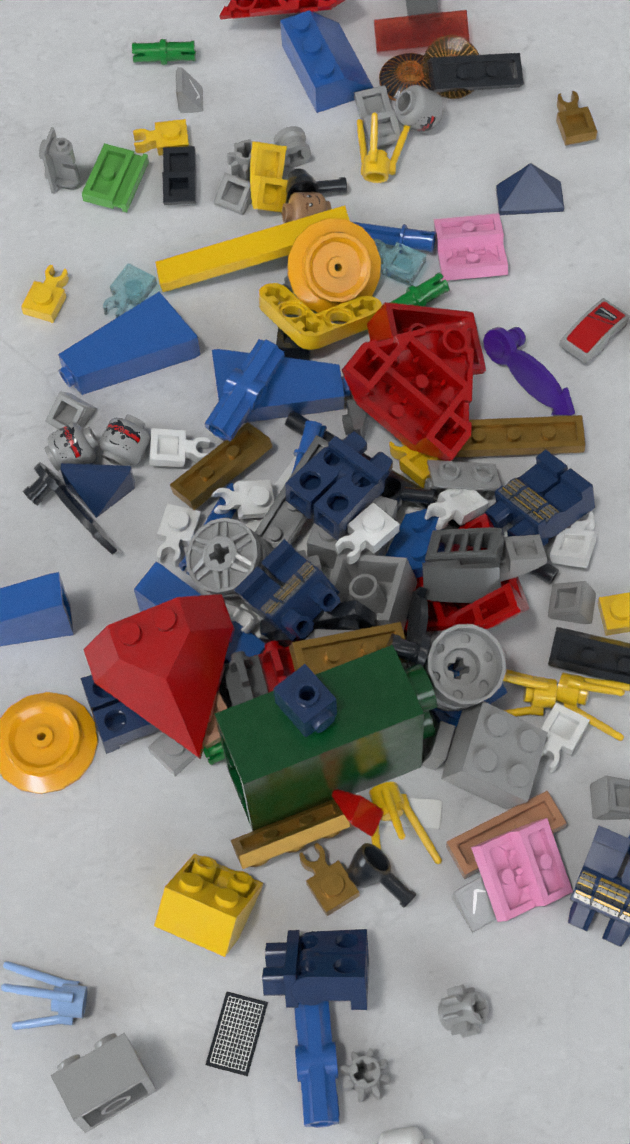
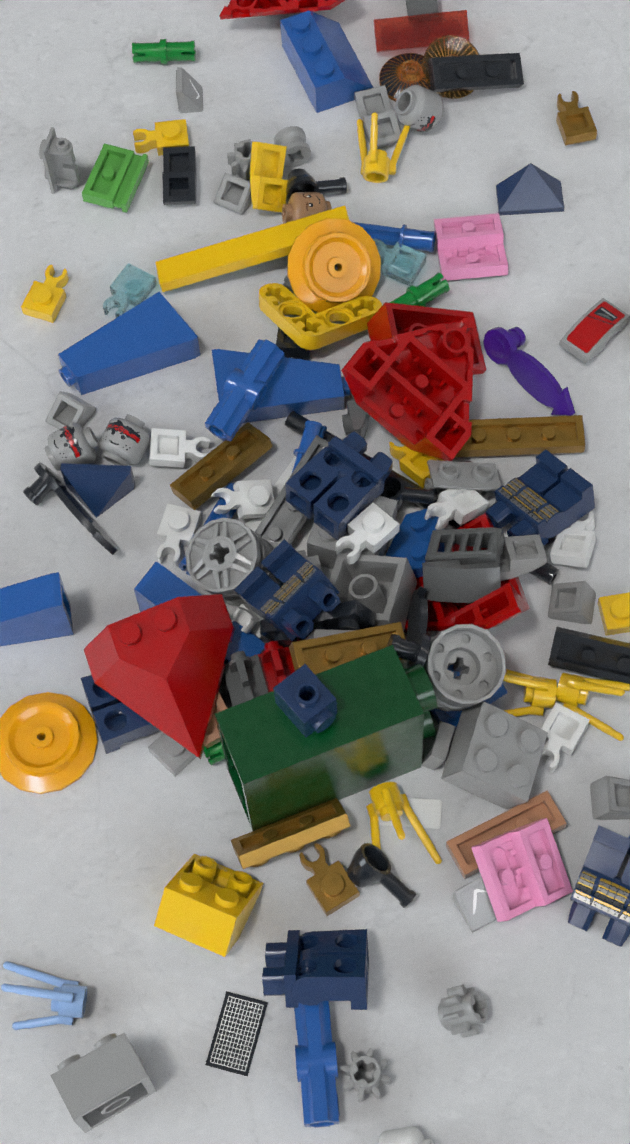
(359, 811): red slope -> none

